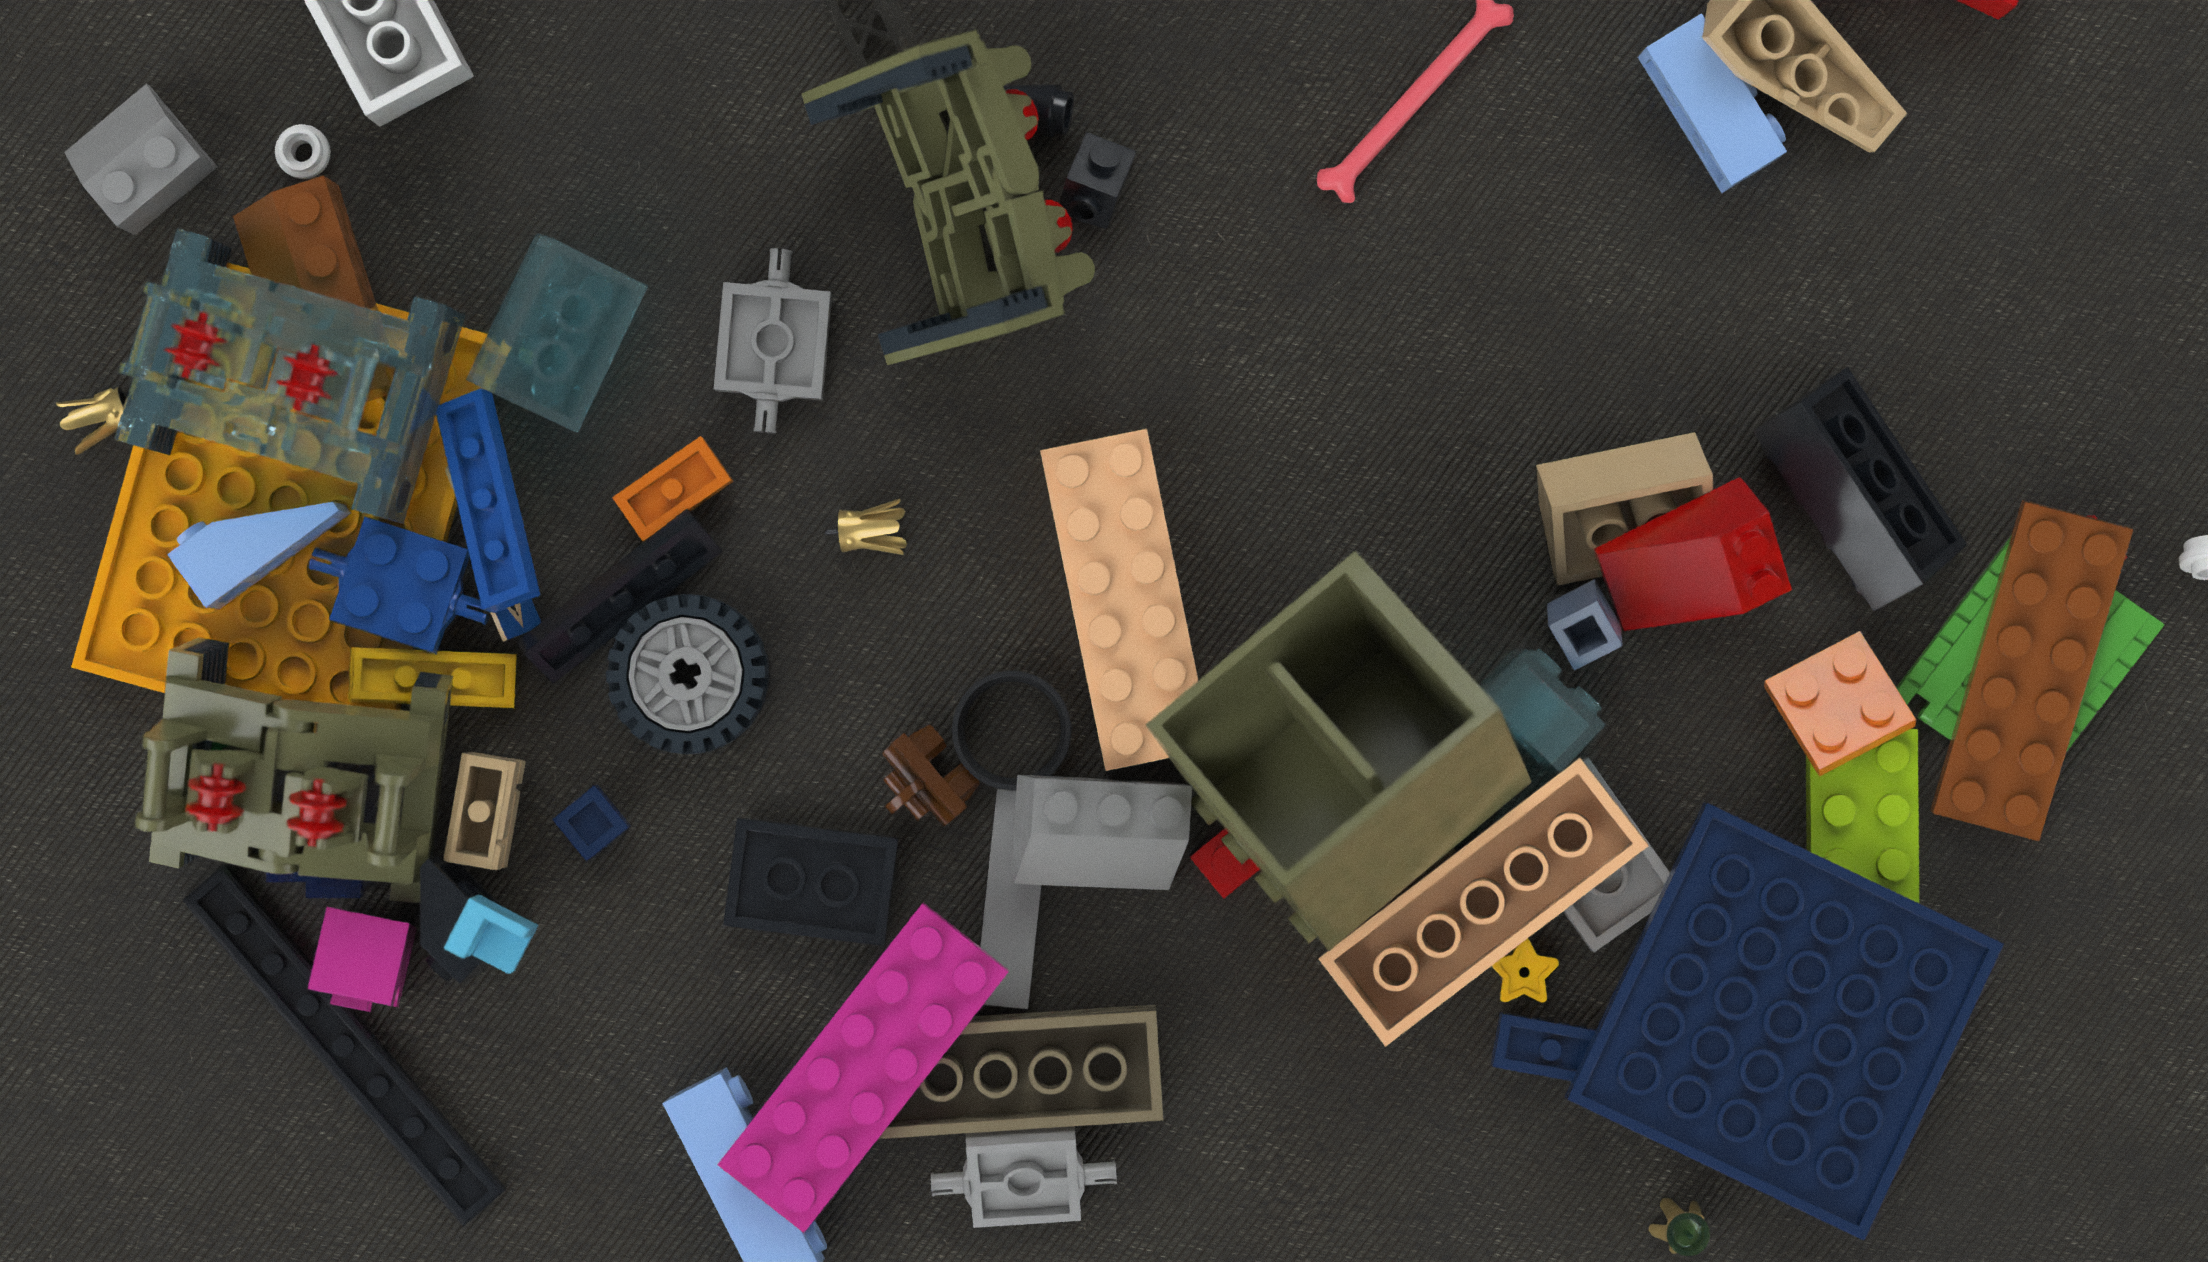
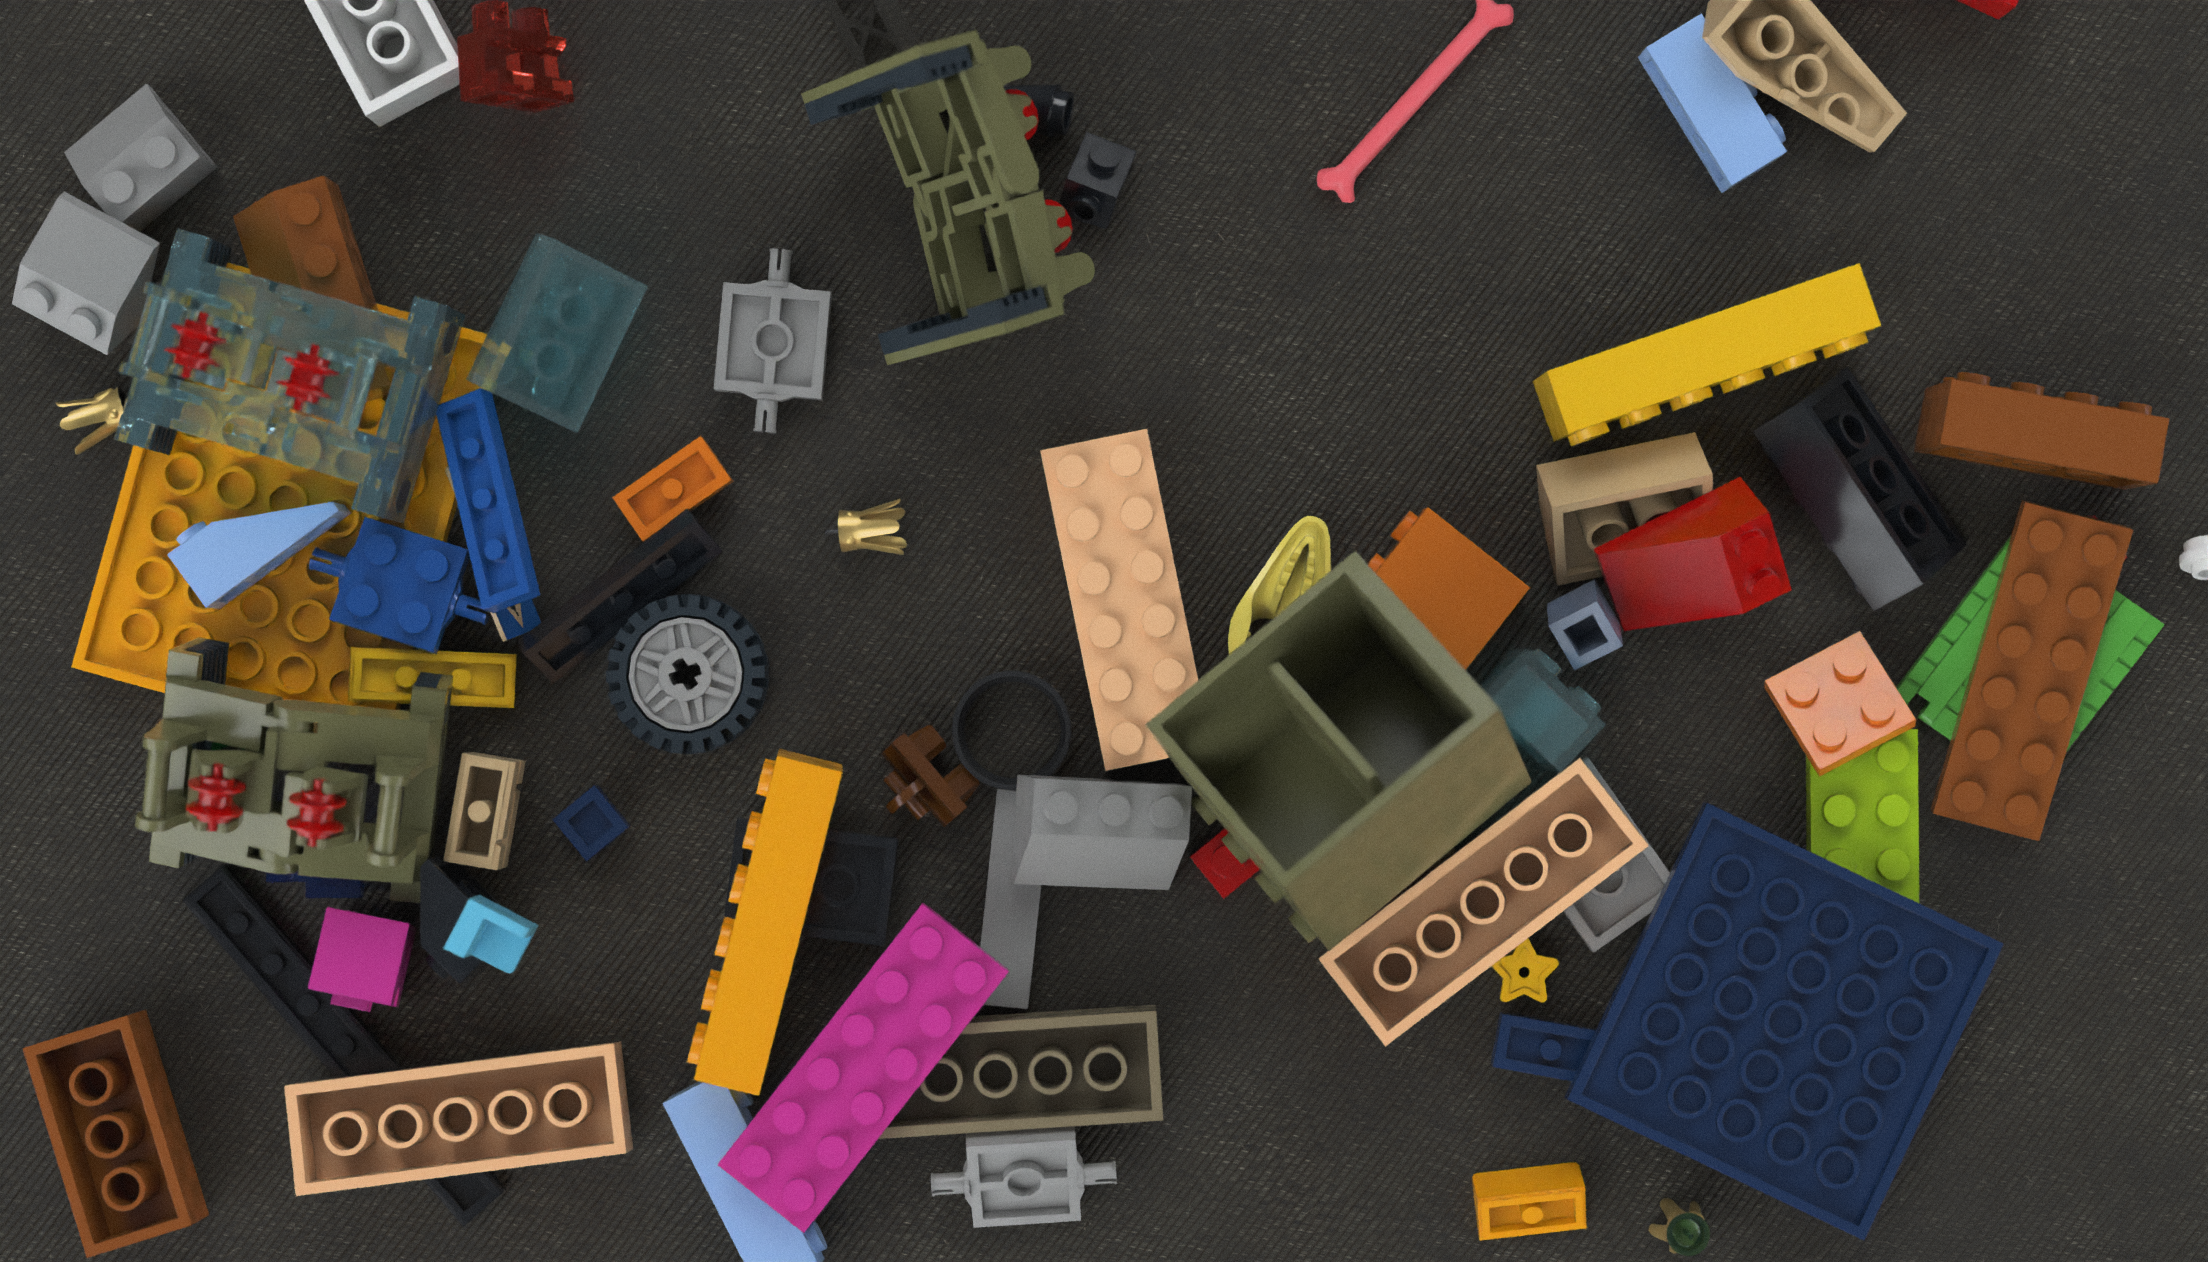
(86, 274): none -> light grey slope
(116, 1133): none -> dark orange brick
(289, 142): white plate -> none
(458, 1118): none -> light nougat brick
(512, 64): none -> clear red hips
(768, 922): none -> light orange brick
(1290, 571): none -> light yellow animal
(1448, 583): none -> orange brick
(1529, 1201): none -> light orange slope
(1707, 352): none -> yellow brick
(2042, 433): none -> dark orange brick

